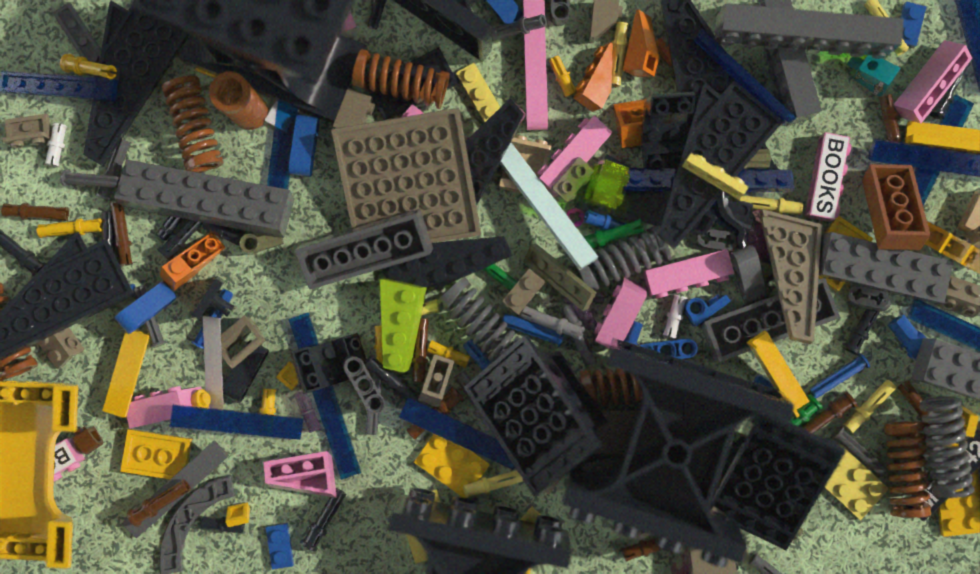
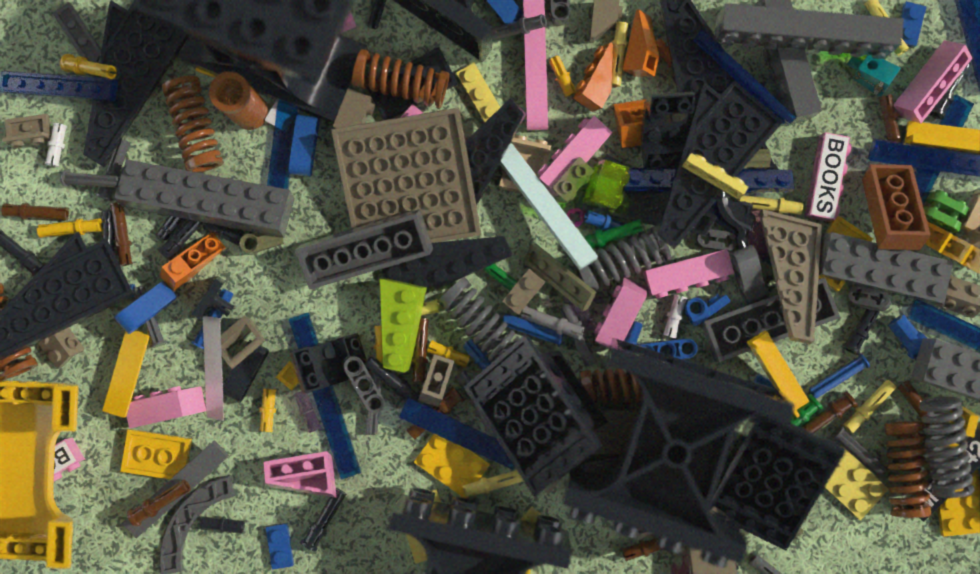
(87, 440): reddish brown plate -> none
(200, 398): yellow plate -> none
(236, 422): clear blue tile -> none
(237, 514): yellow tile -> none
(956, 208): none -> bright green brick

